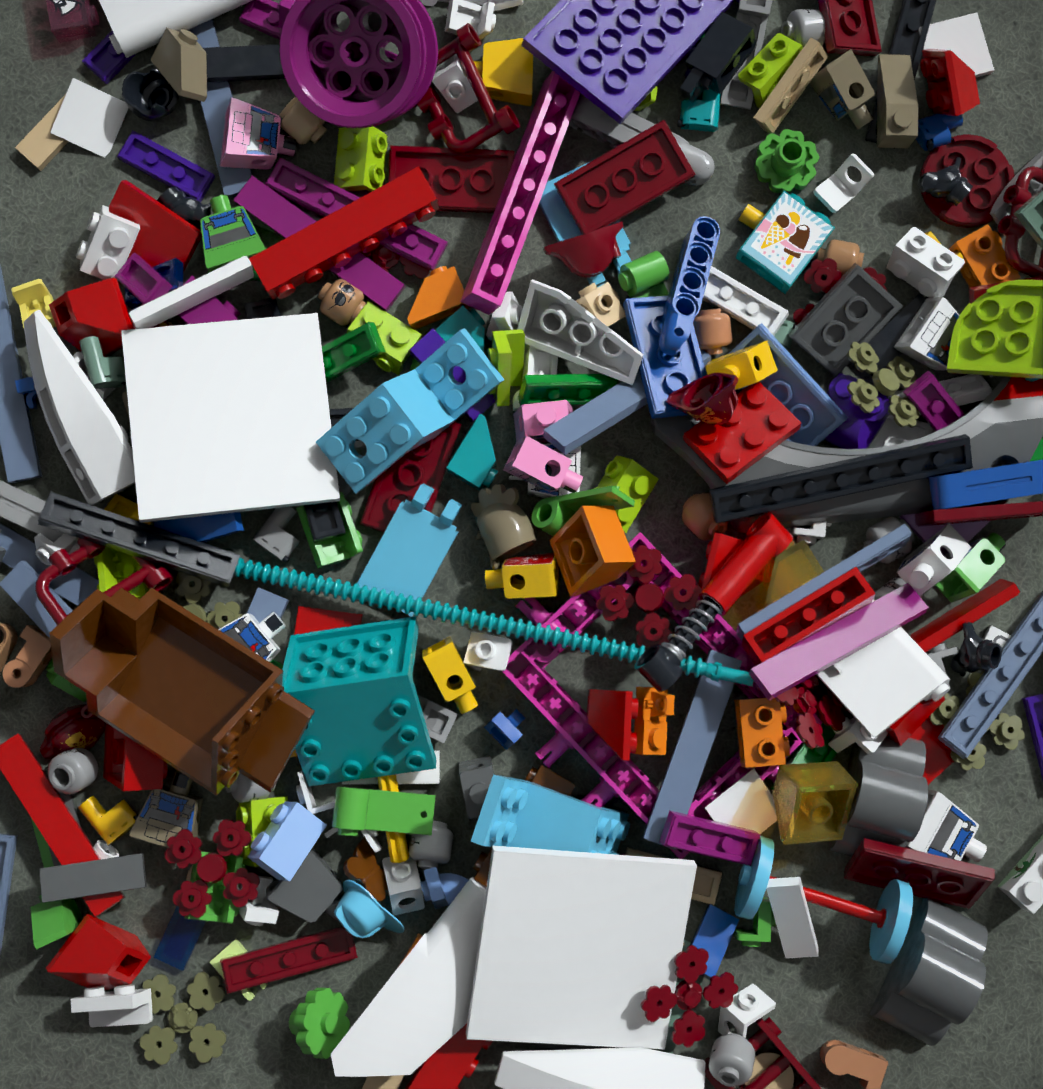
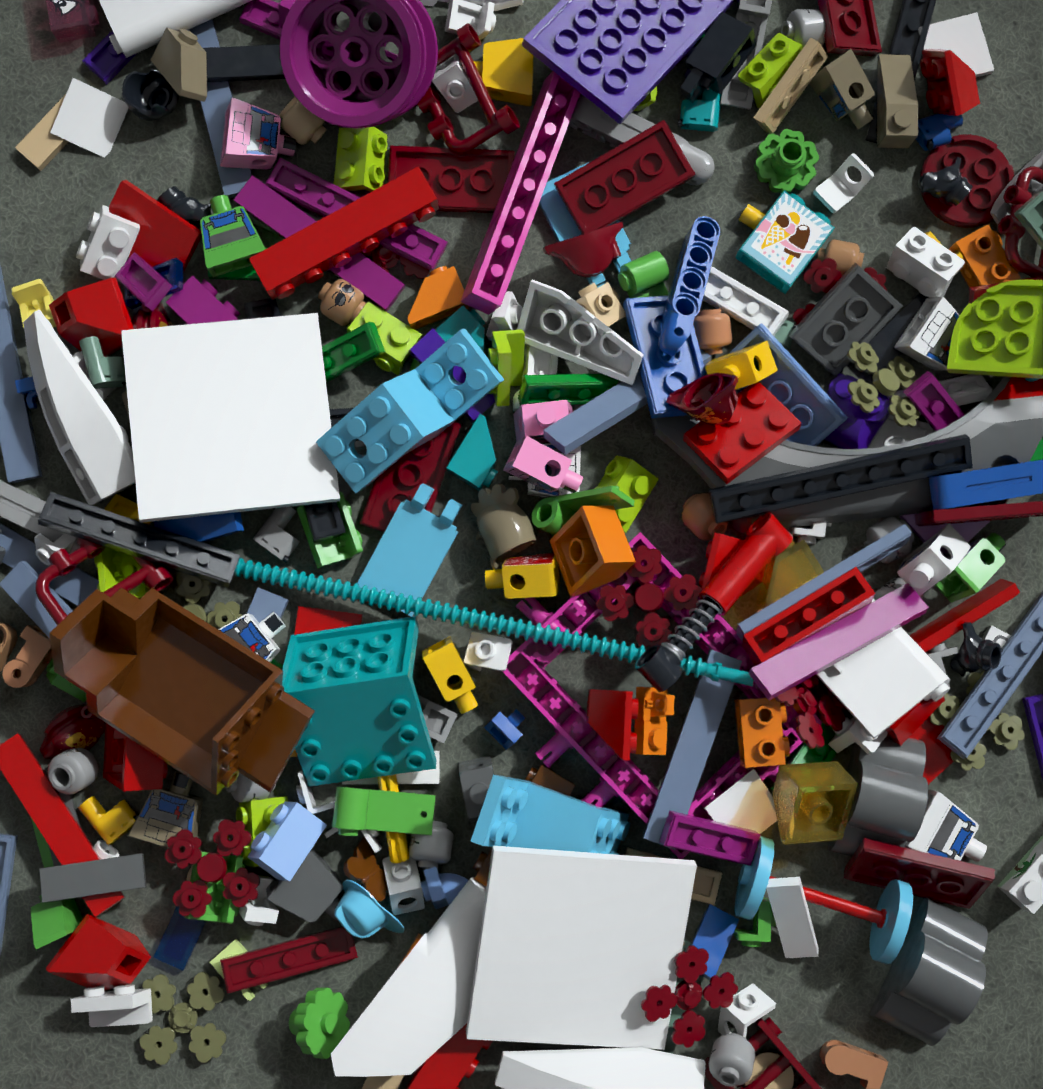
(165, 166): dark purple tile -> none
(192, 293): white tile -> none

